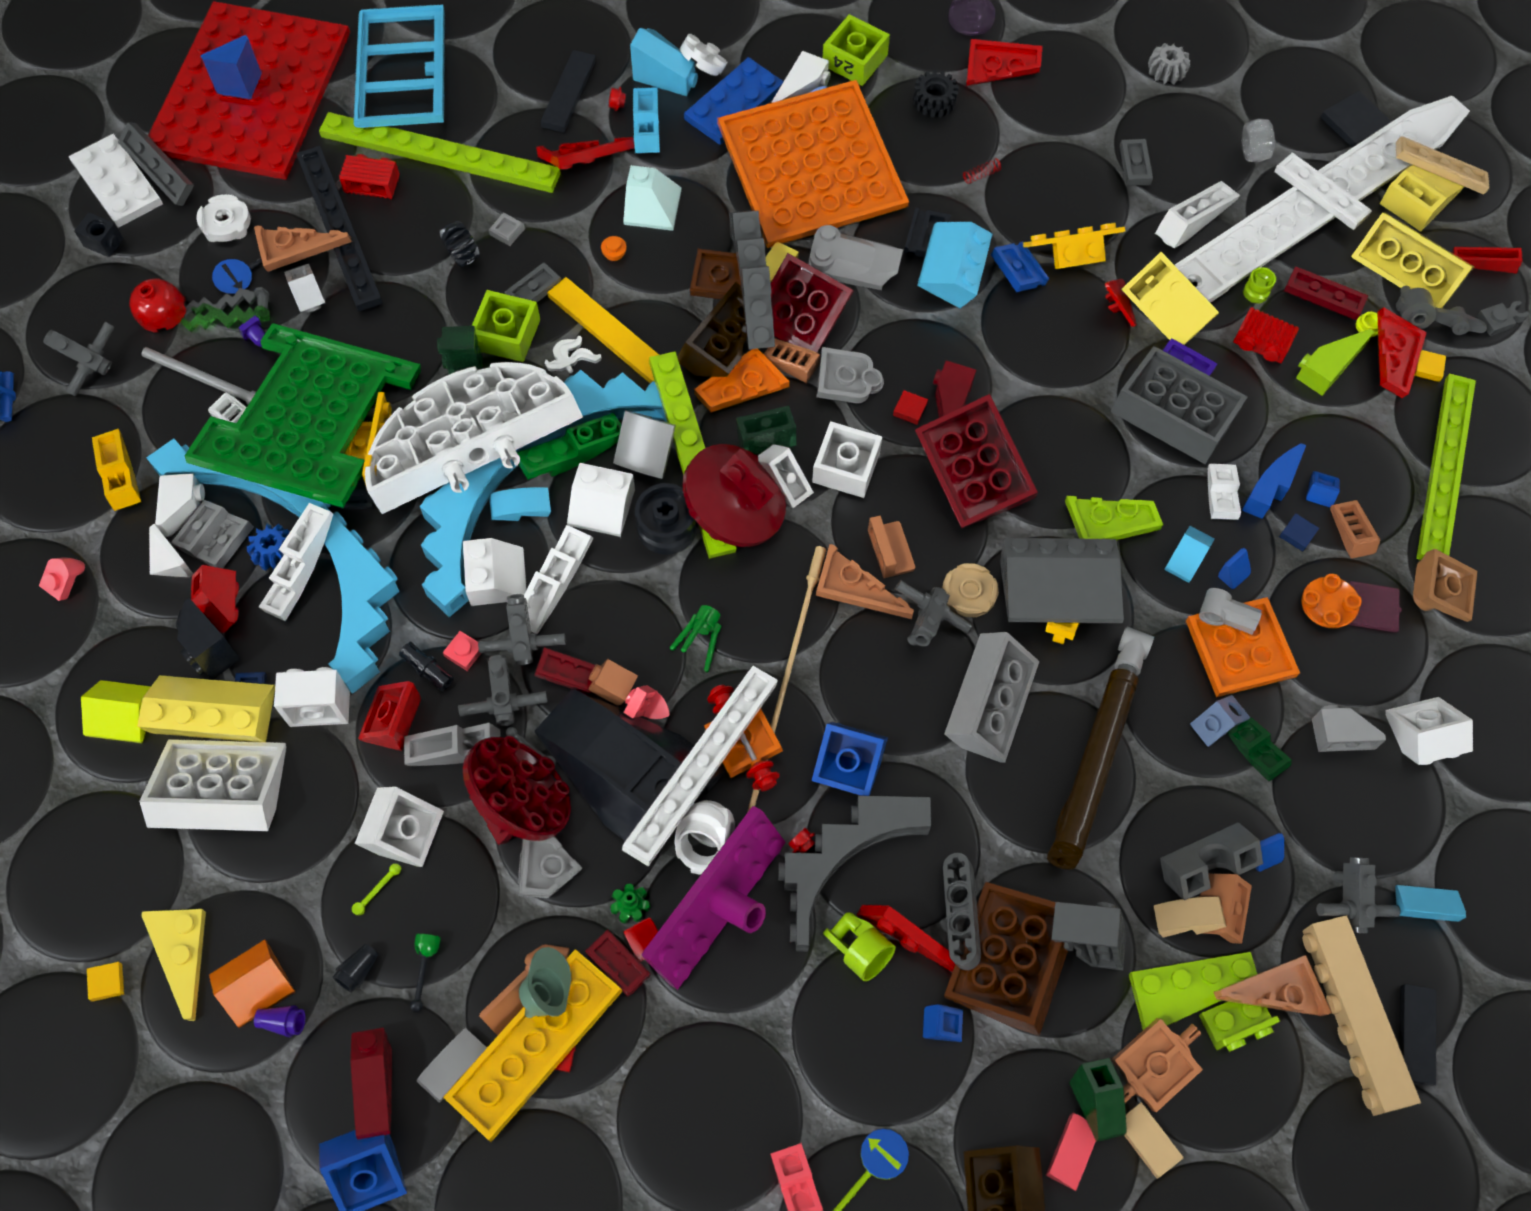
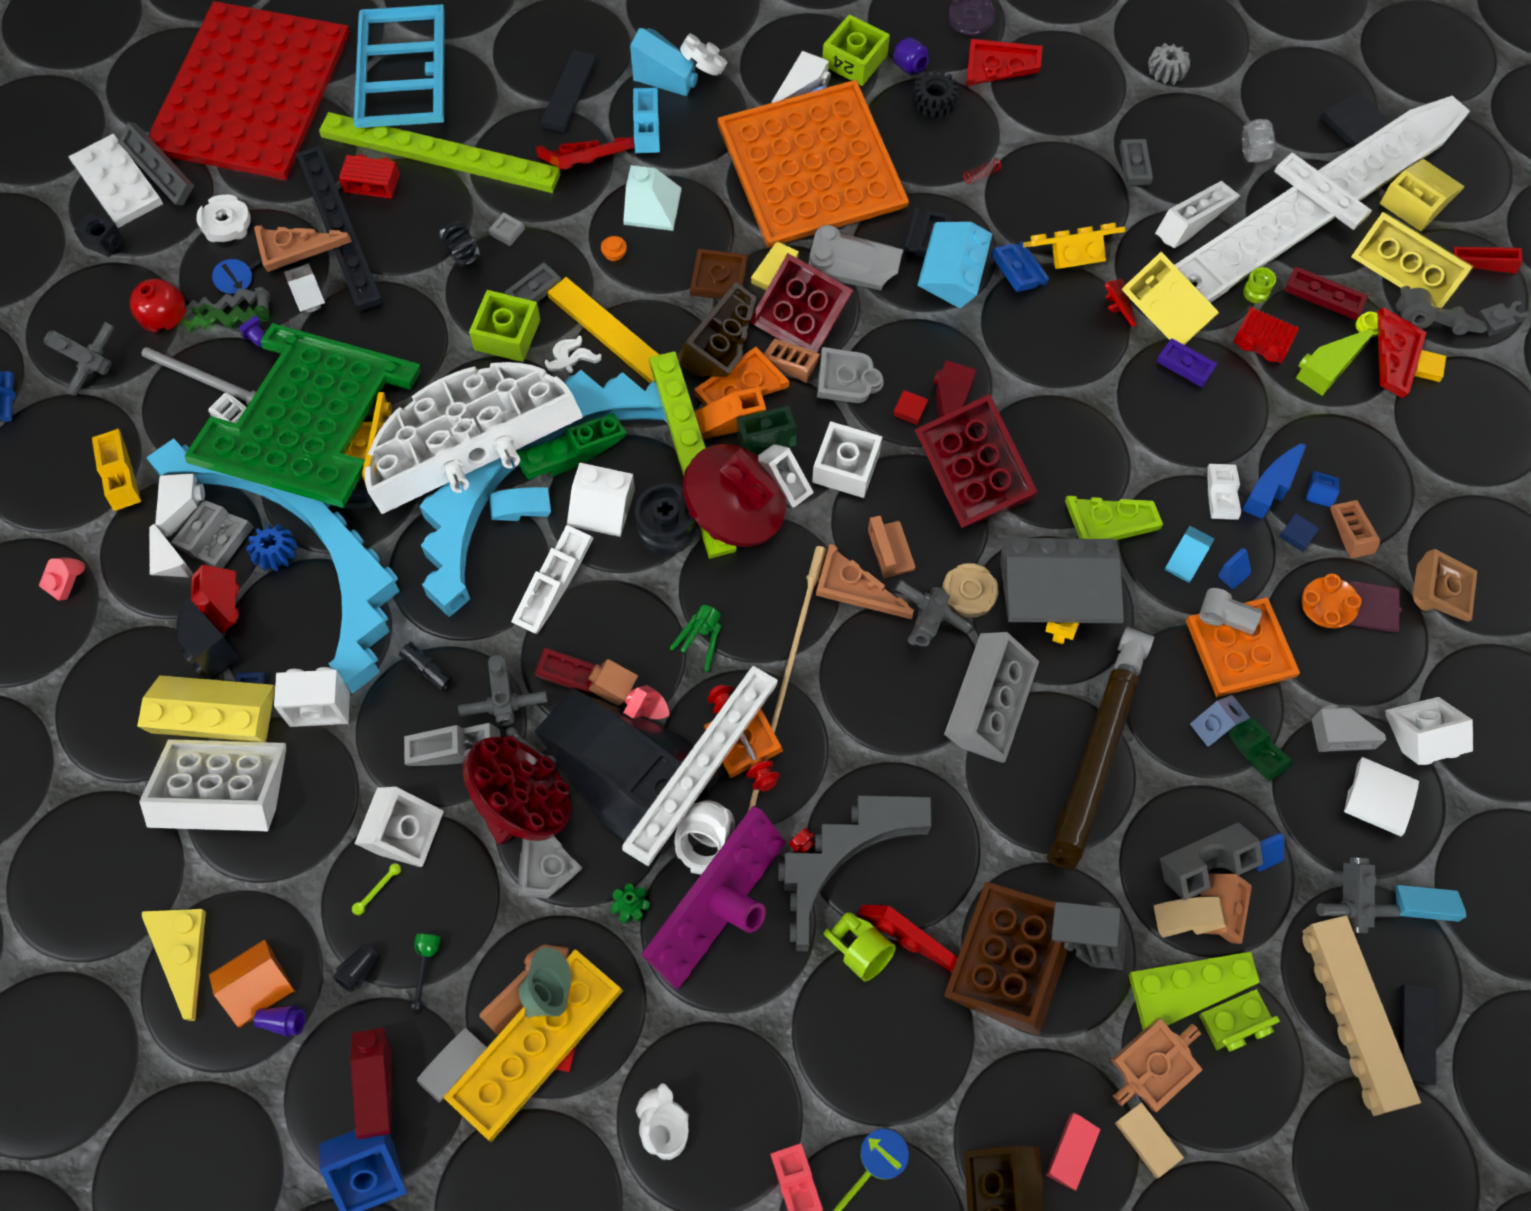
(105, 981): yellow tile -> none
(113, 711): neon yellow slope -> none
(233, 68): blue slope -> none
(298, 562): white slope -> none
(391, 715): red slope -> none
(459, 348): clear green brick -> none
(462, 651): coral plate -> none
(493, 571): white slope -> none
(522, 641): dark grey piece -> none
(616, 98): red plate -> none
(618, 963): dark red plate -> none
(640, 936): red slope -> none
(644, 444): light grey slope -> none
(662, 1123): none -> white hair
(721, 415): none -> orange slope
(740, 90): blue plate -> none
(753, 277): dark grey arch -> none
(849, 759): blue slope -> none
(911, 56): none -> dark purple head
(943, 1023): blue slope -> none
(961, 910): dark grey beam -> none
(1101, 1098): dark green slope -> none
(1178, 404): dark grey slope -> none
(1283, 987): nougat wing -> none
(1381, 796): none -> white slope
(1442, 165): tan tile -> none
(1446, 465): lime plate -> none

